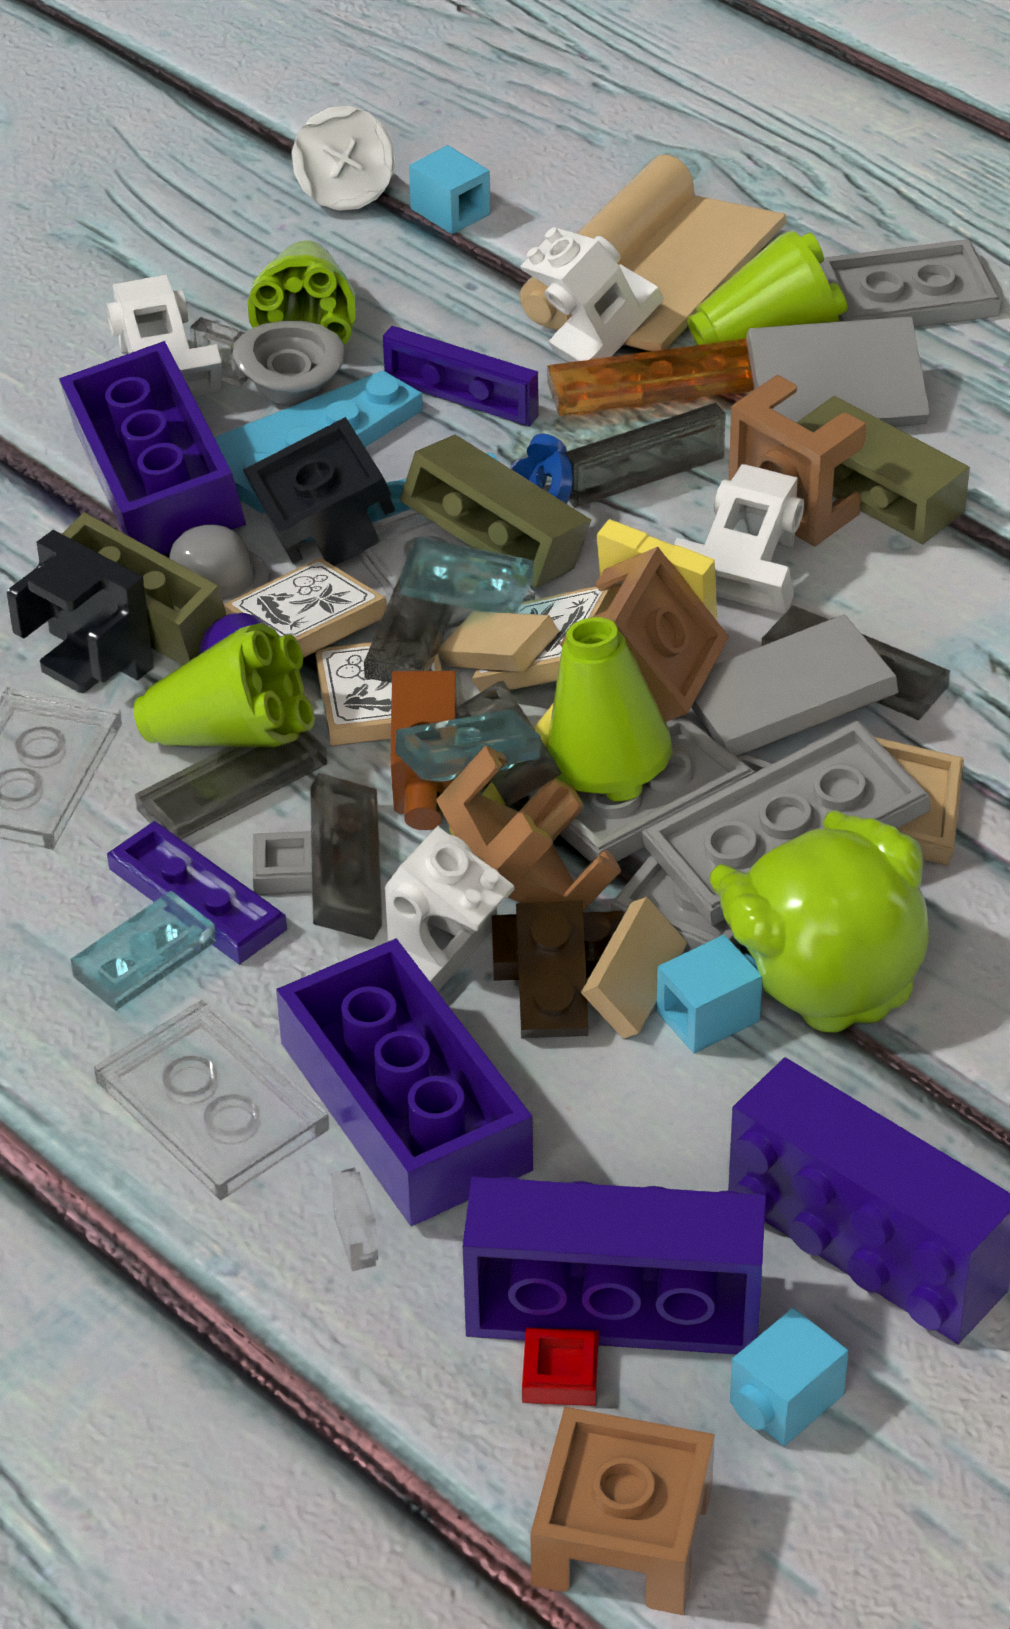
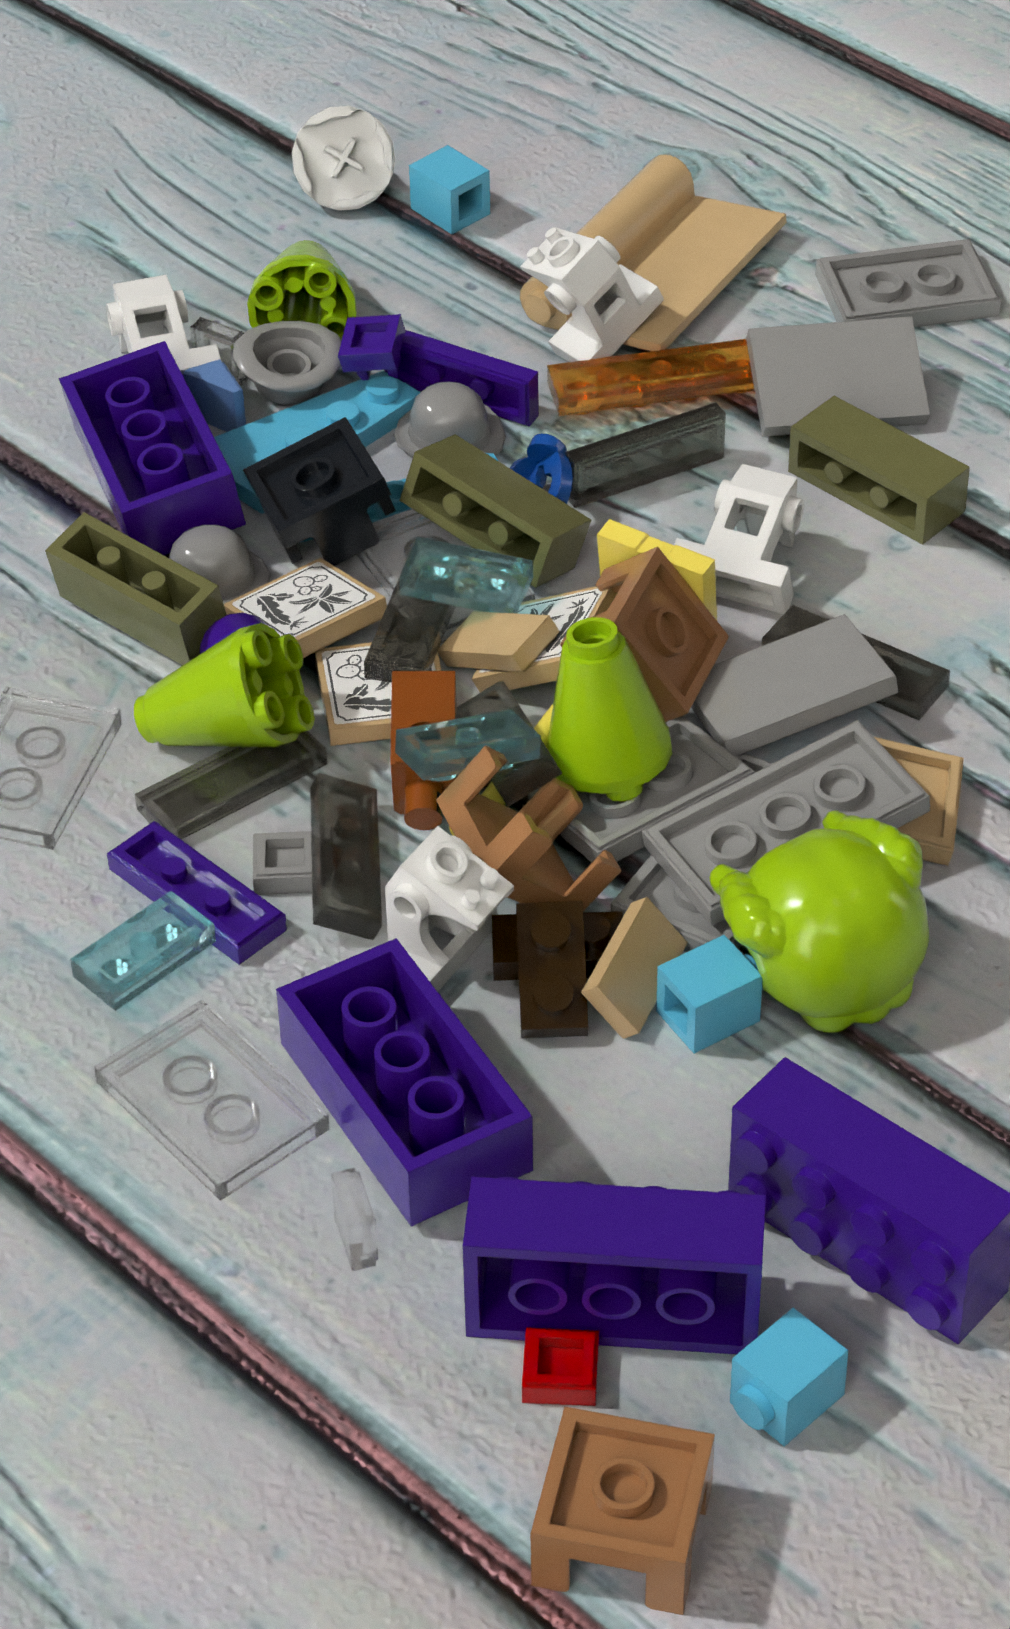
(88, 605): black panel -> none
(217, 395): none -> medium blue slope
(372, 345): none -> dark purple tile
(446, 411): none -> light grey hat
(772, 290): lime cone -> none
(780, 445): medium nougat panel -> none

